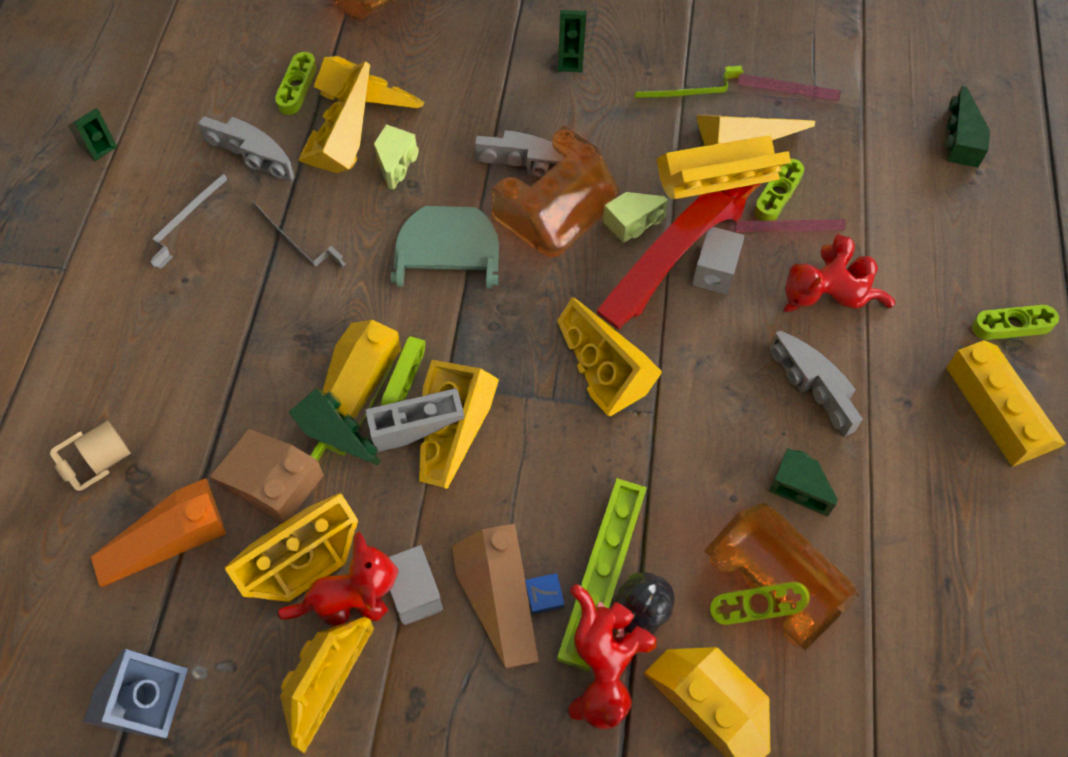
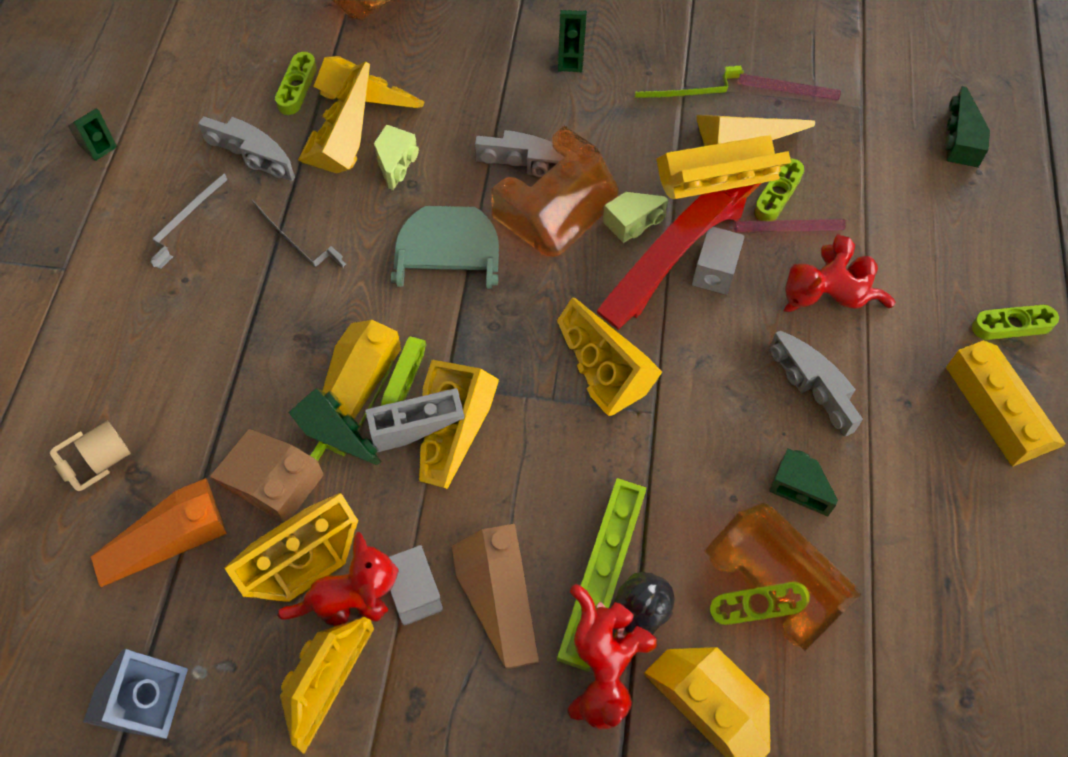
(544, 593): blue tile -> none

